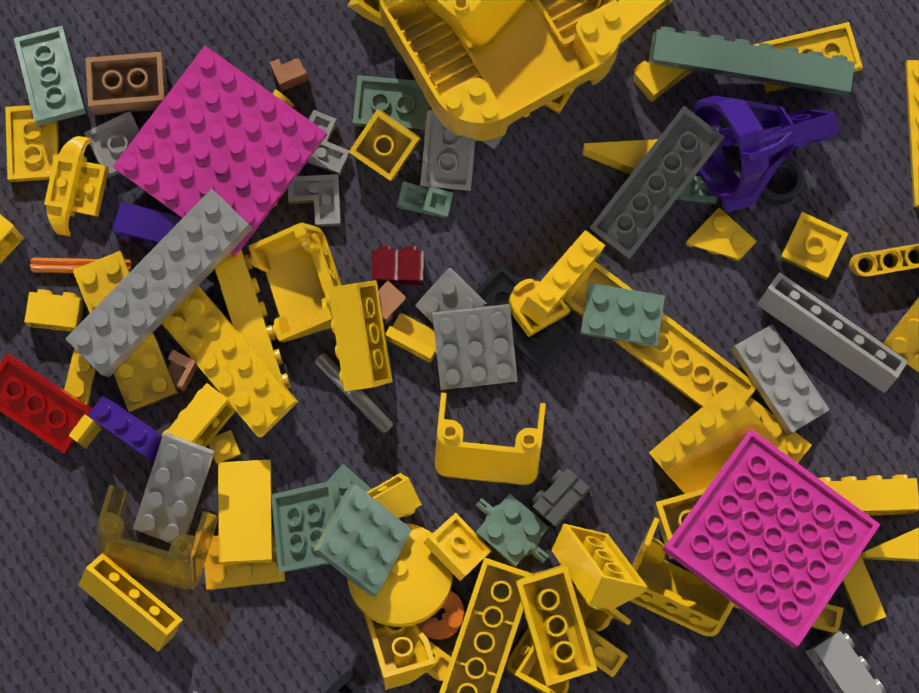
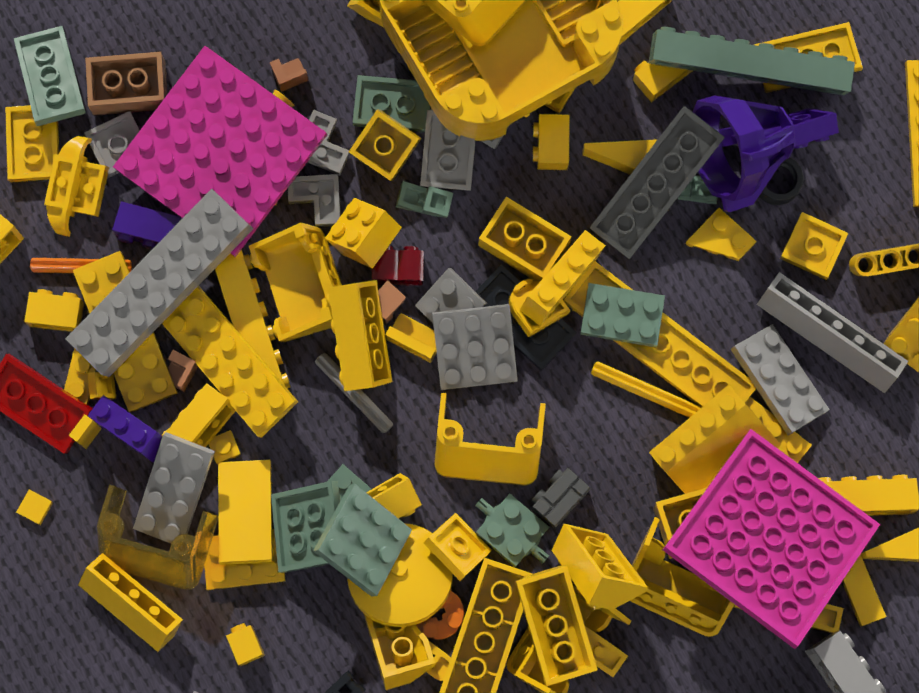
(34, 507): none -> yellow tile
(101, 385): none -> yellow plate
(244, 644): none -> yellow brick
(363, 232): none -> yellow brick
(524, 240): none -> yellow brick
(553, 142): none -> yellow brick
(644, 389): none -> yellow axle

